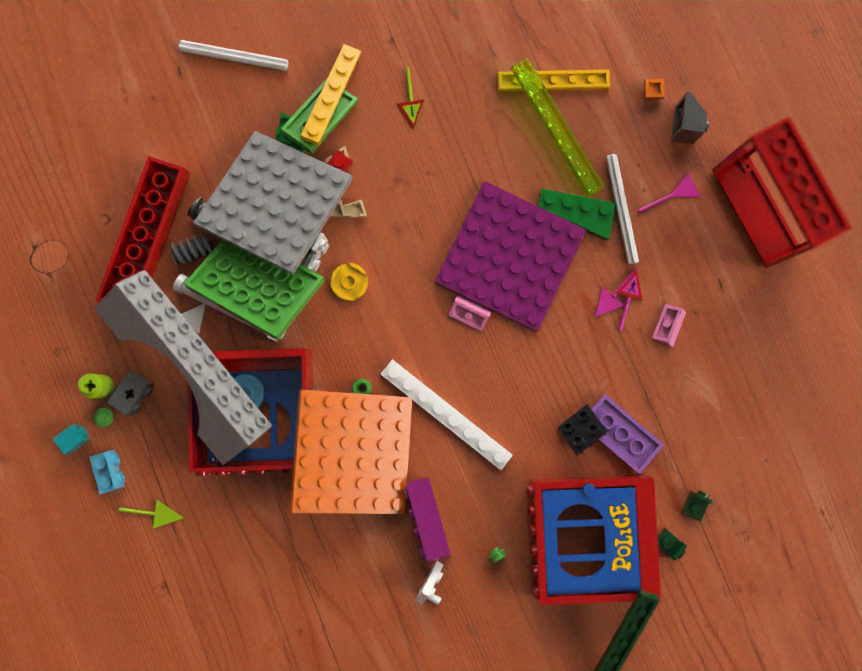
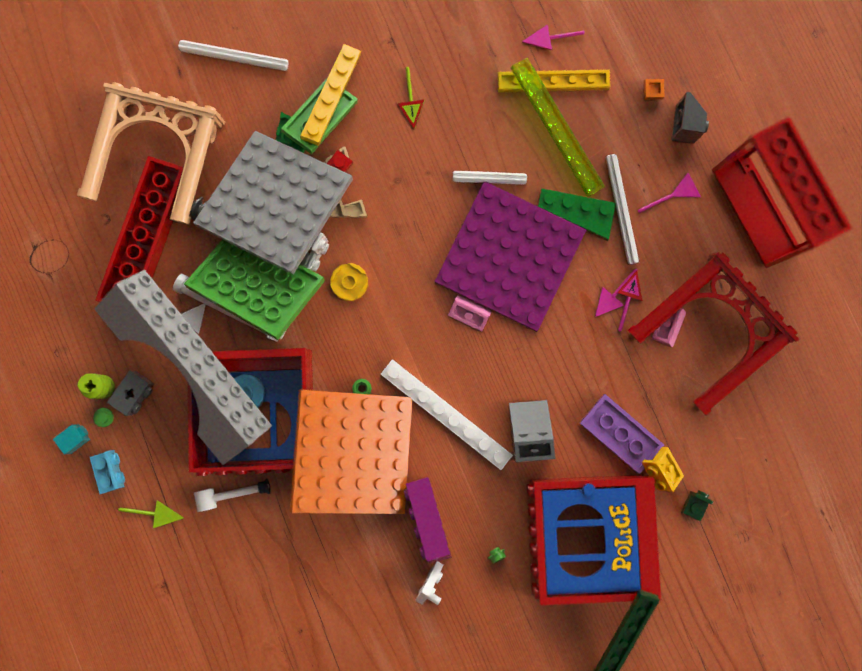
(116, 108): none -> light nougat arch
(191, 249): dark grey piece -> none
(207, 498): none -> white piece
(490, 177): none -> white axle
(531, 431): none -> slope
(542, 38): none -> dark pink piece
(582, 429): black hinge -> none
(664, 470): none -> yellow bracket
(671, 545): dark green bracket -> none
(752, 360): none -> red arch

